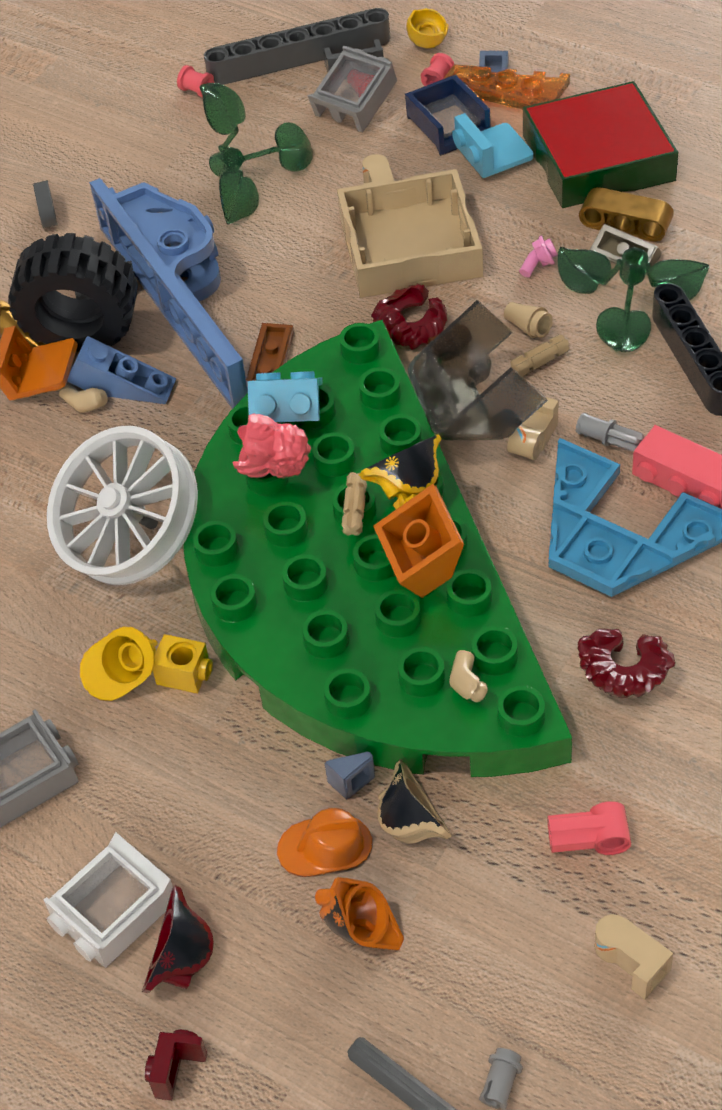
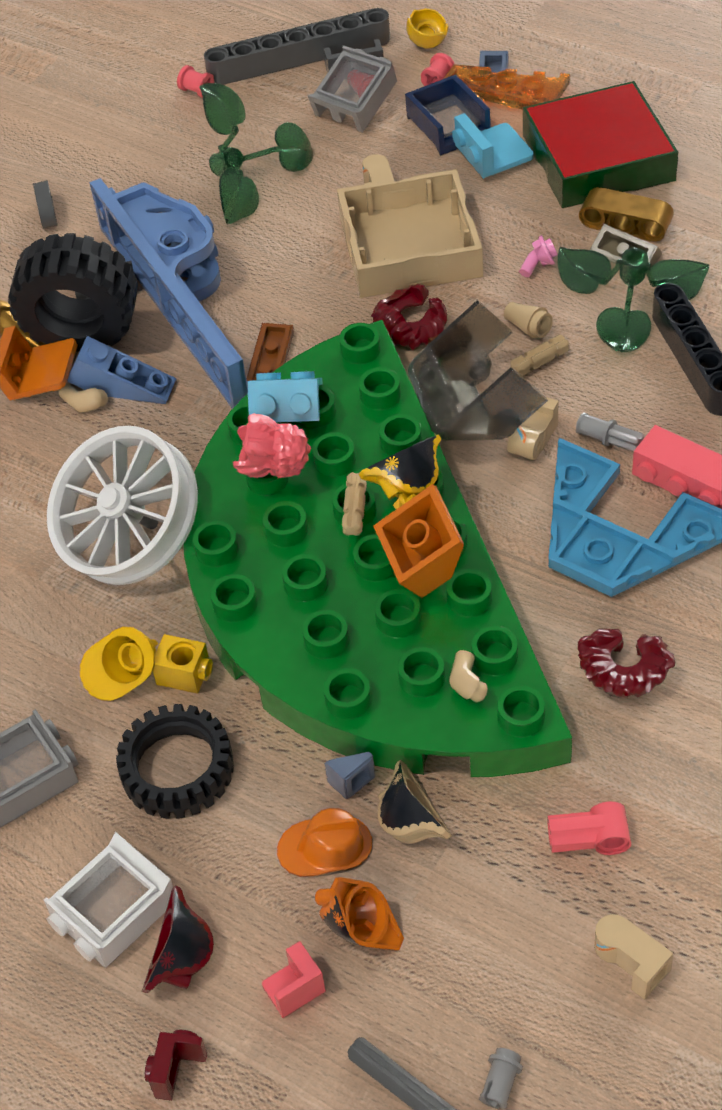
(186, 796): none -> black tyre
(295, 983): none -> coral panel

